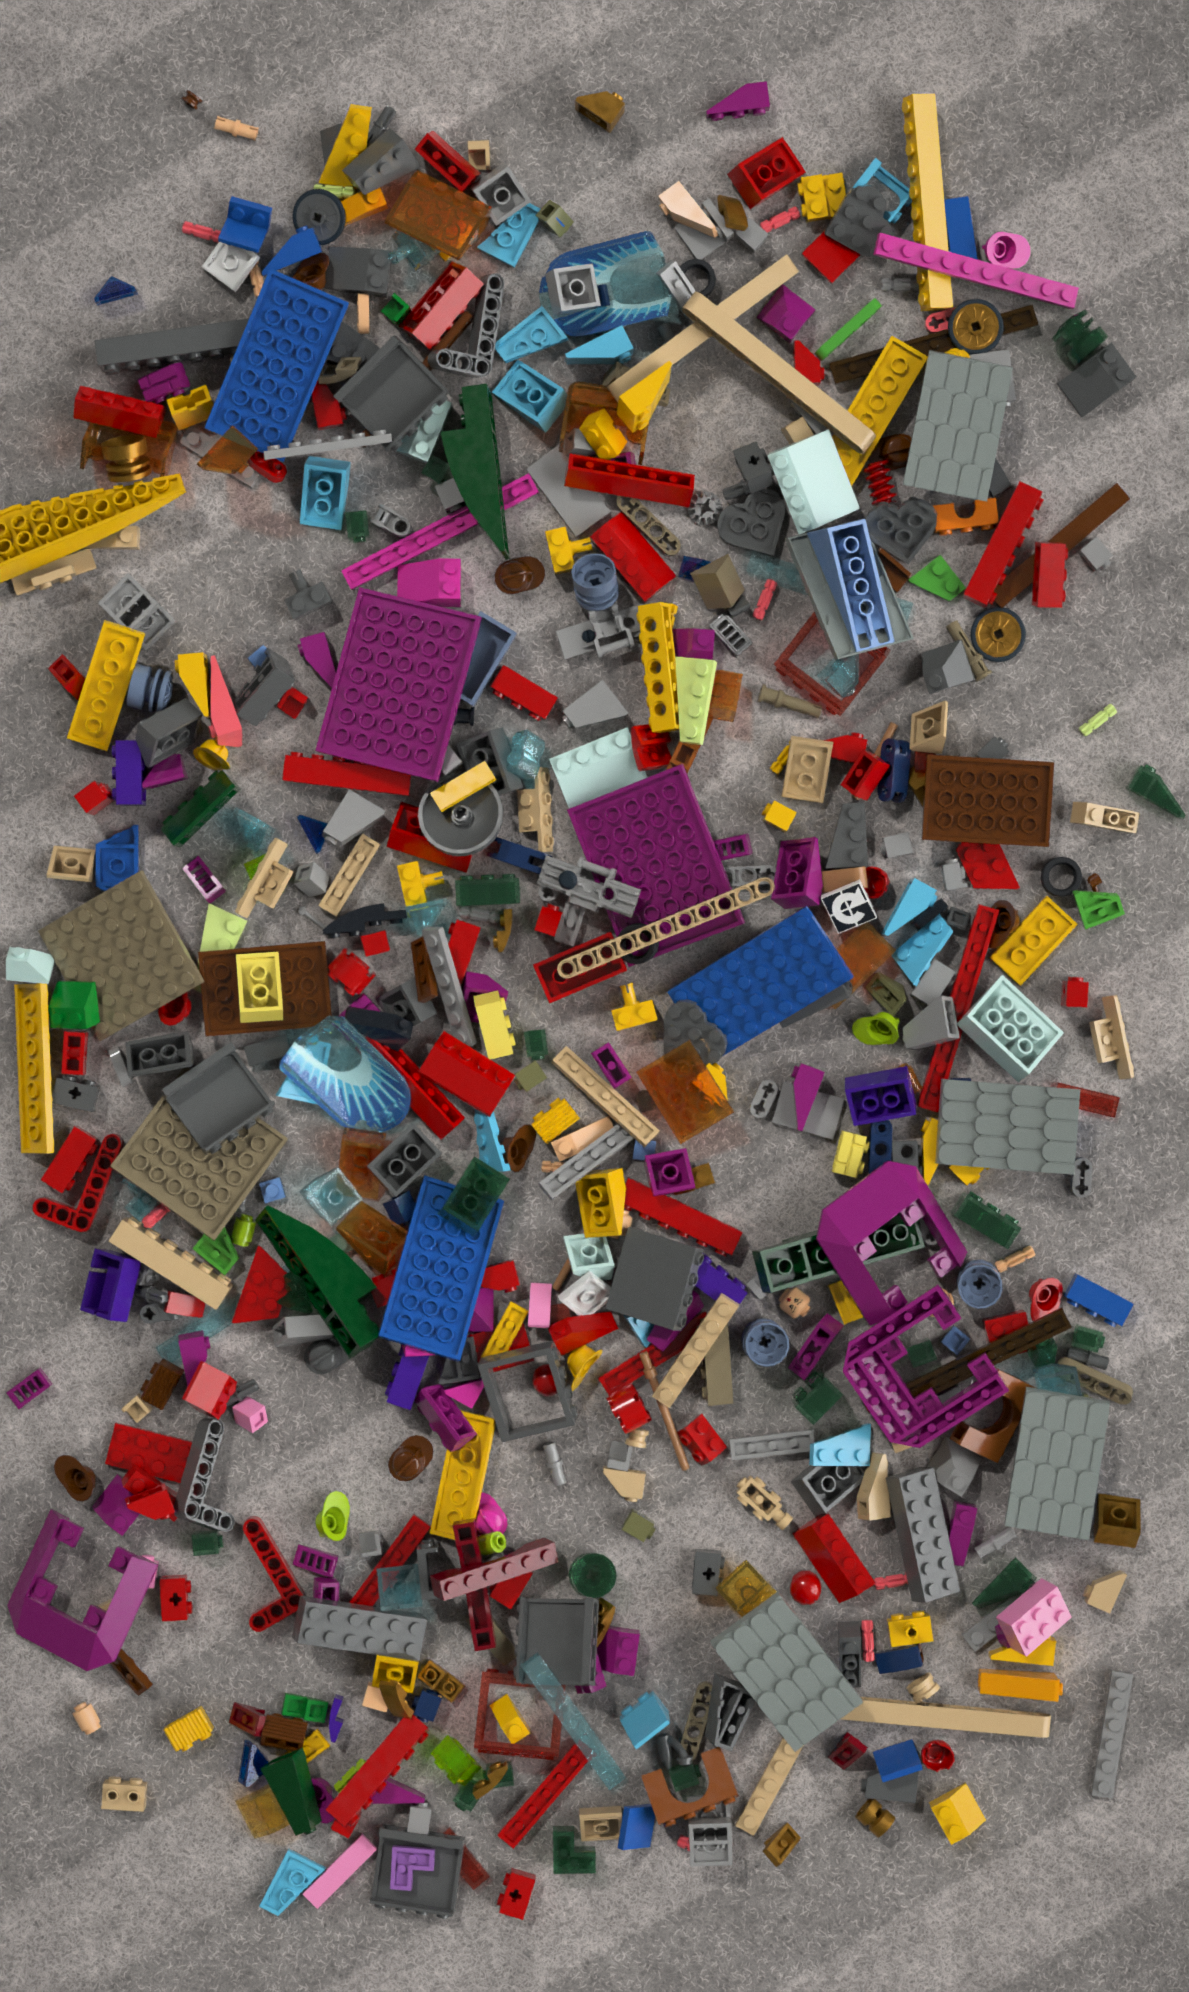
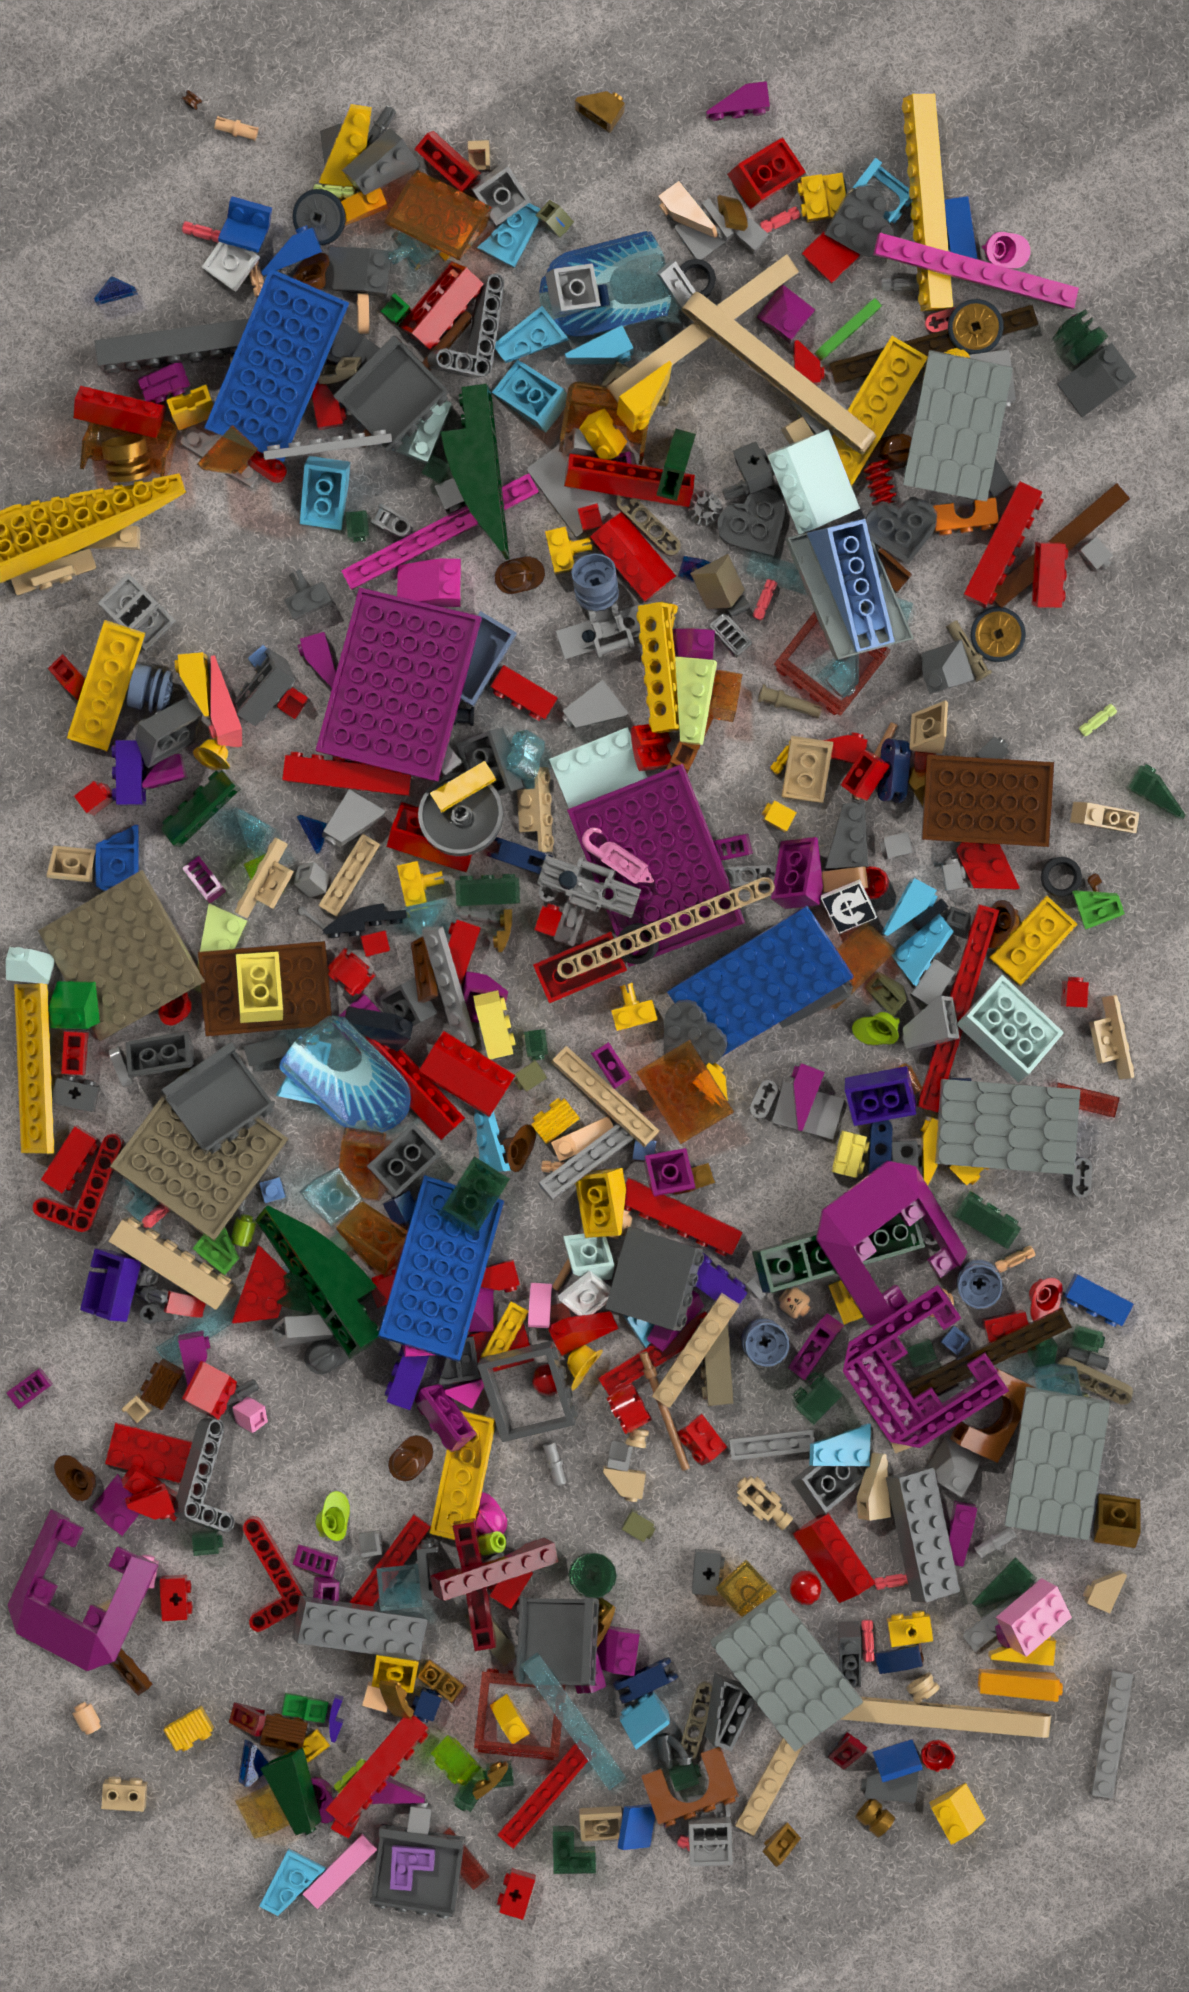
(590, 517): none -> red panel
(618, 859): none -> bright pink plate
(645, 1680): none -> dark blue piece
(676, 464): none -> dark green slope
(938, 579): bright green wing -> none

